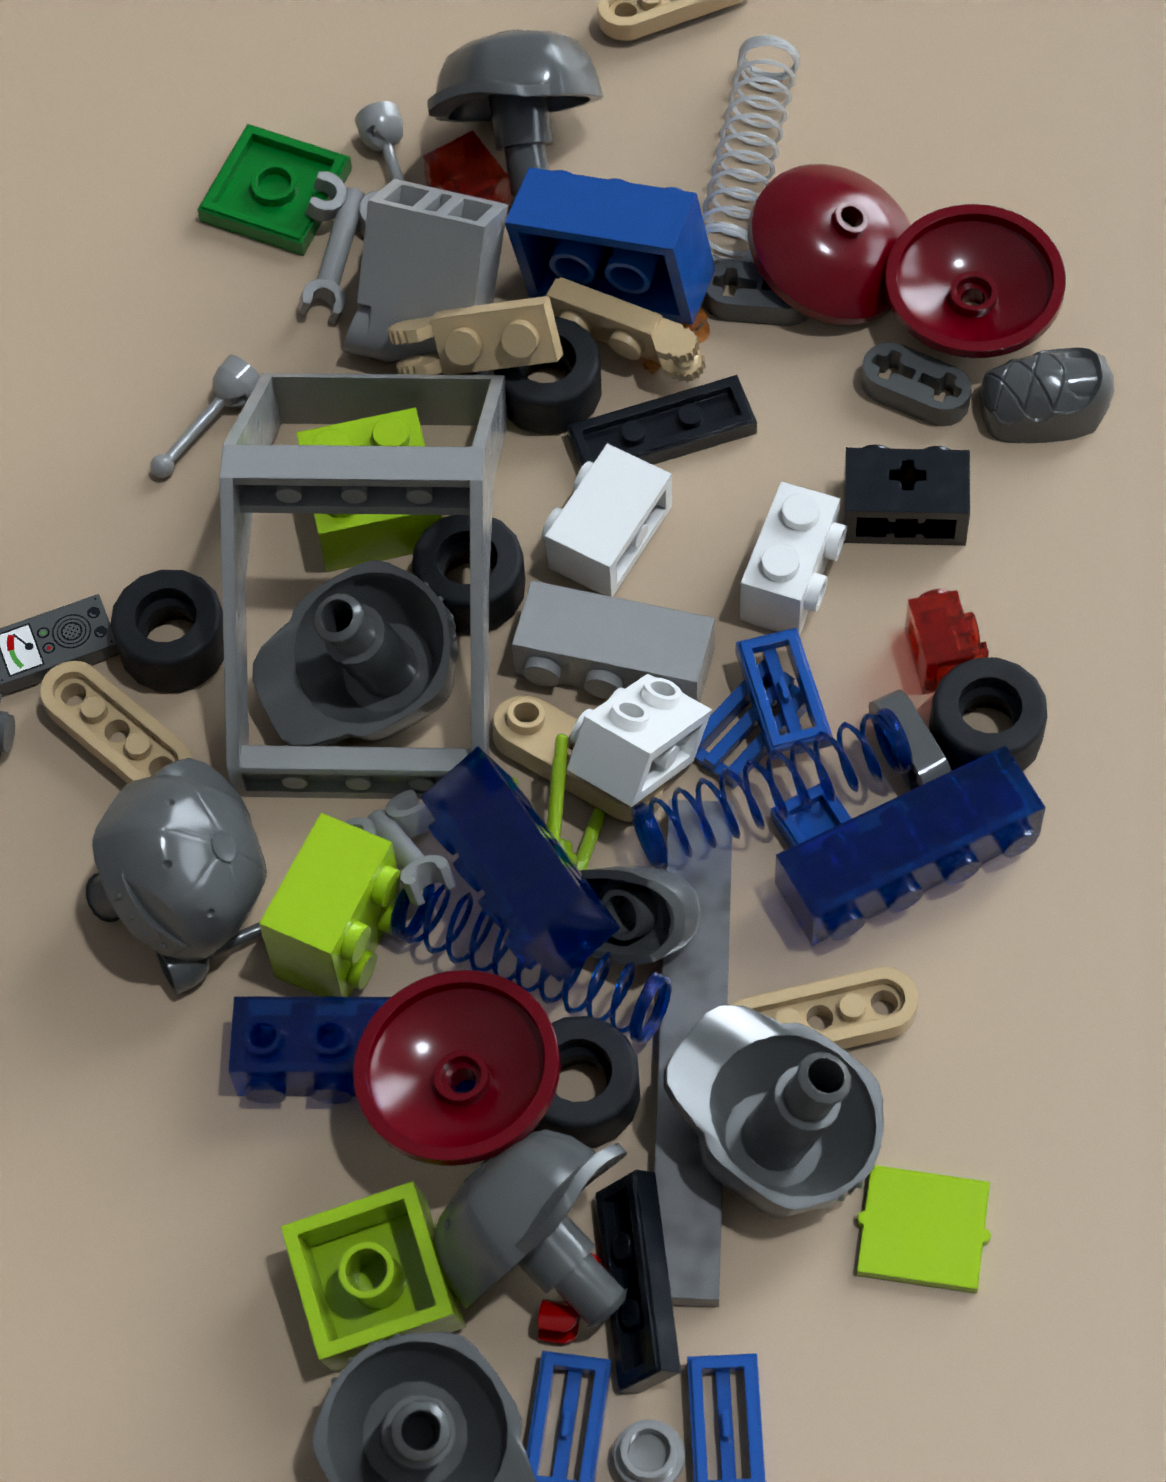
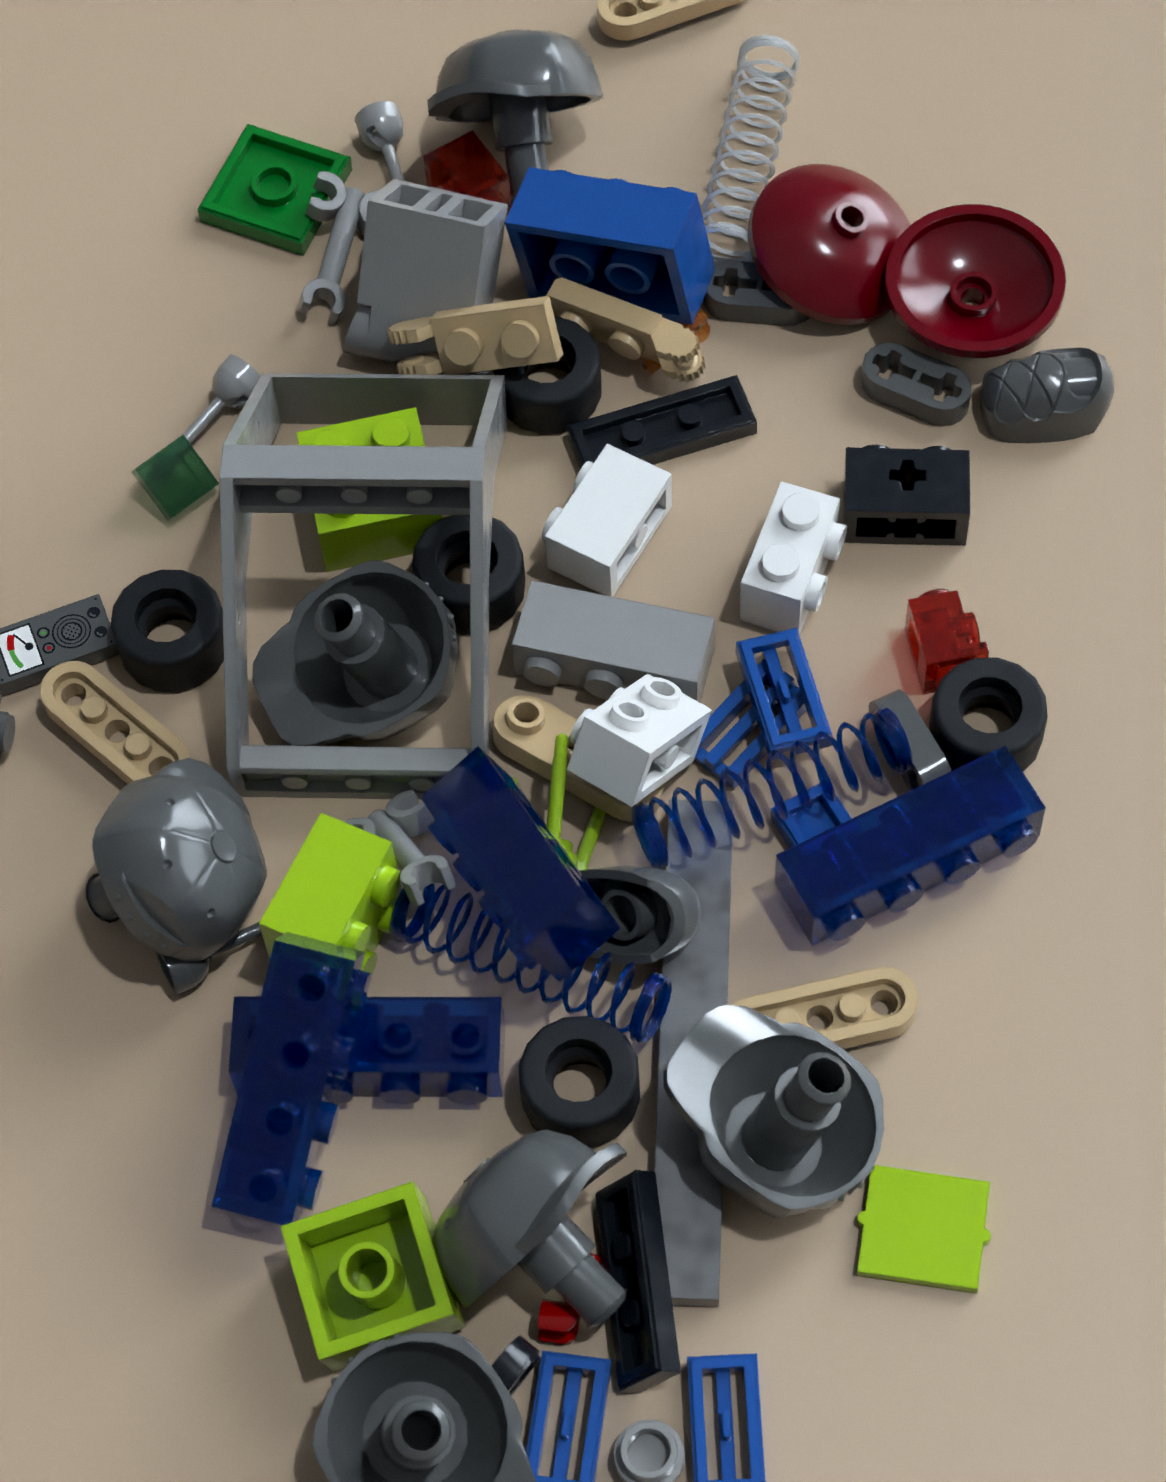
(175, 477): none -> clear green tile
(290, 1079): none -> clear blue brick
(452, 1032): dark red dish -> none
(516, 1363): none -> black tile

